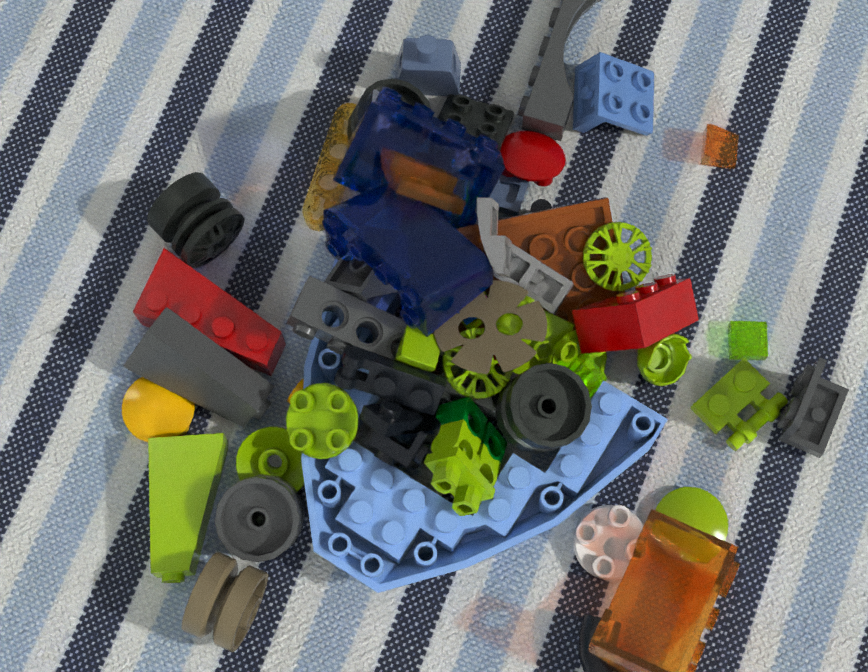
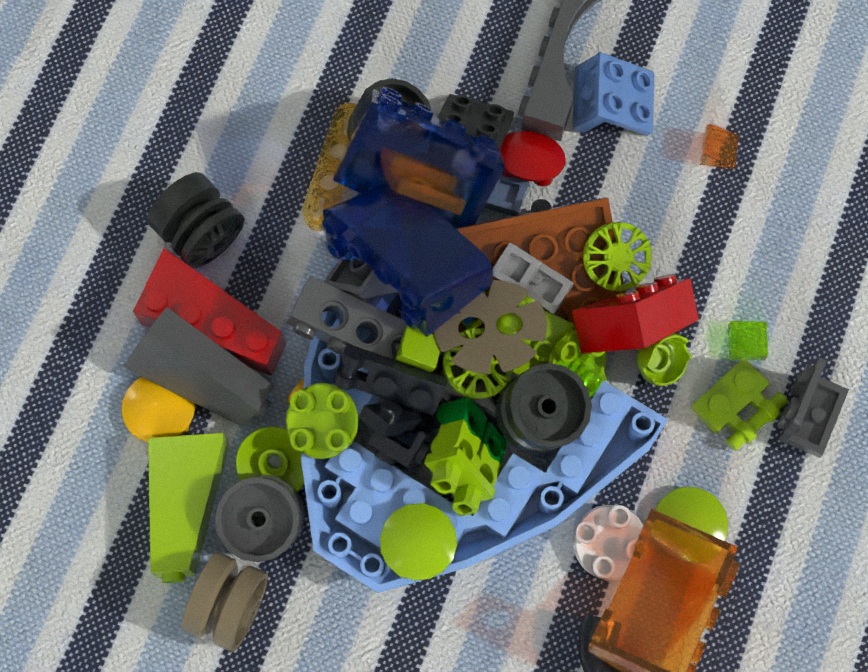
(418, 541): none -> lime dish
(430, 65): sand blue torso -> none
(496, 247): light grey slope -> none

